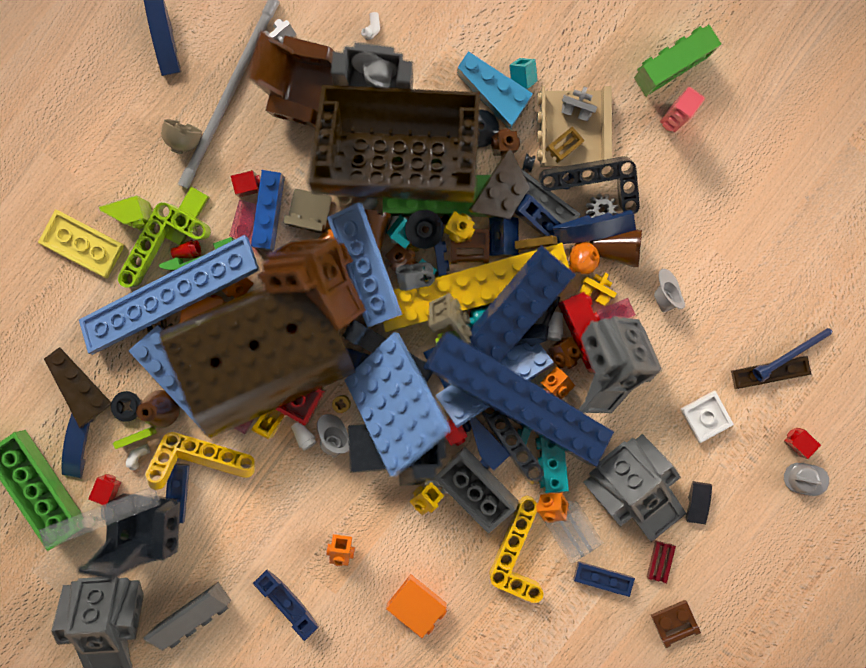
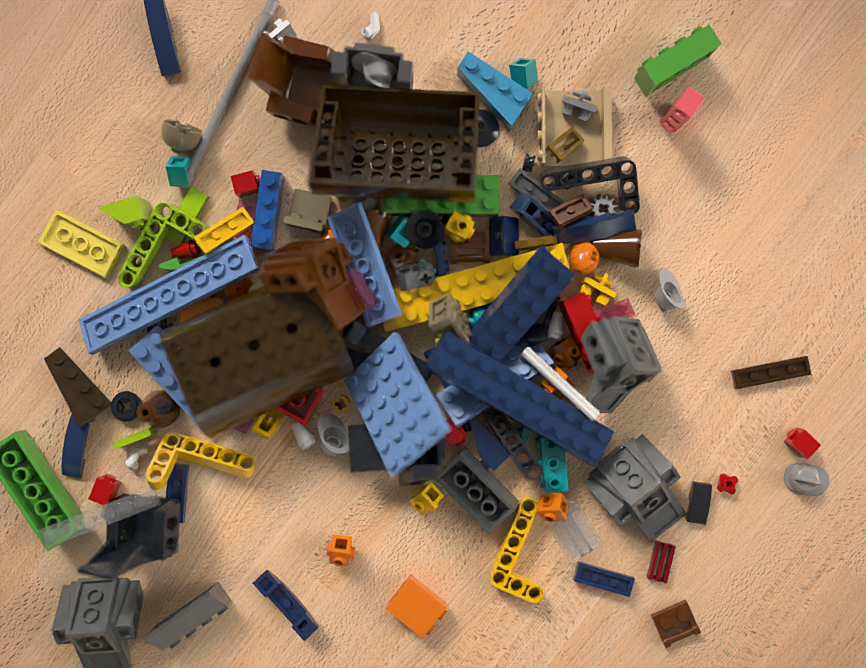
(177, 171): none -> teal panel
(224, 231): none -> yellow plate
(366, 295): none -> clear pink plate
(499, 143): reddish brown brick -> none
(502, 190): dark brown wing -> none
(565, 388): none -> white axle
(570, 211): none -> reddish brown plate
(707, 416): white plate -> none
(723, 479): none -> red plate
(763, 372): dark blue piece -> none

